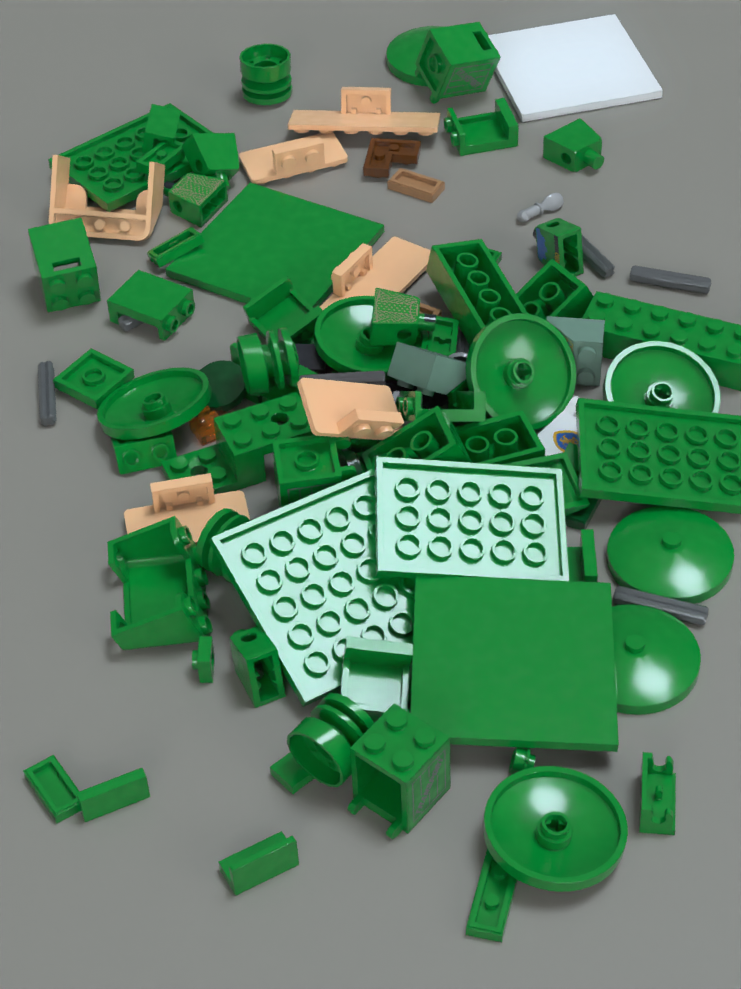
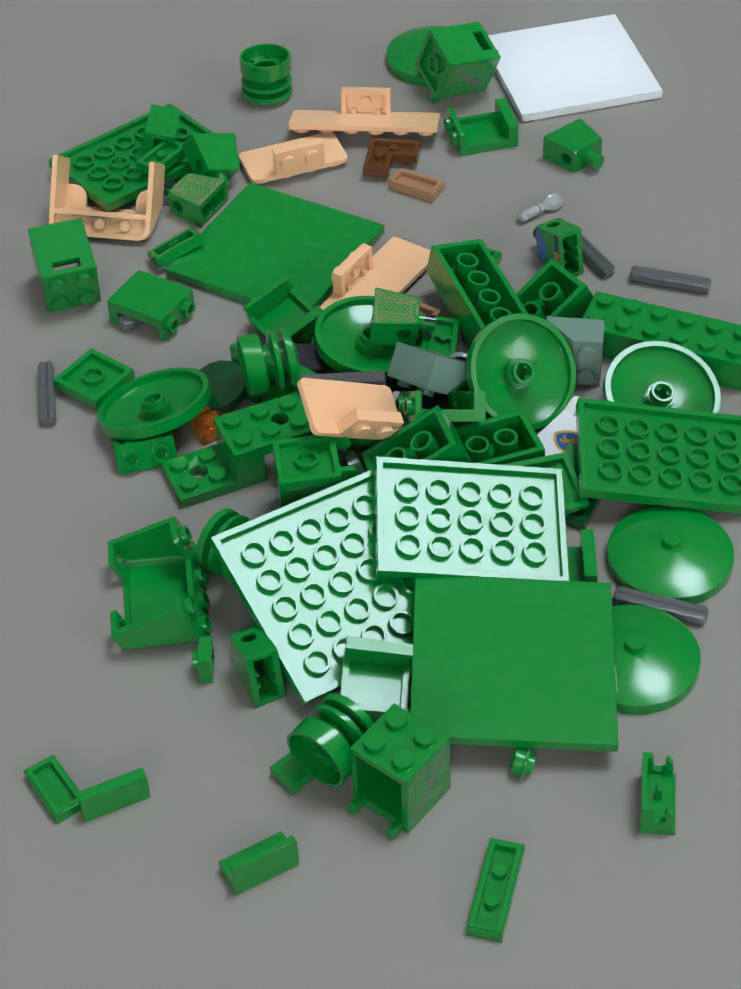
(189, 500): light nougat bracket -> none
(555, 828): green dish -> none

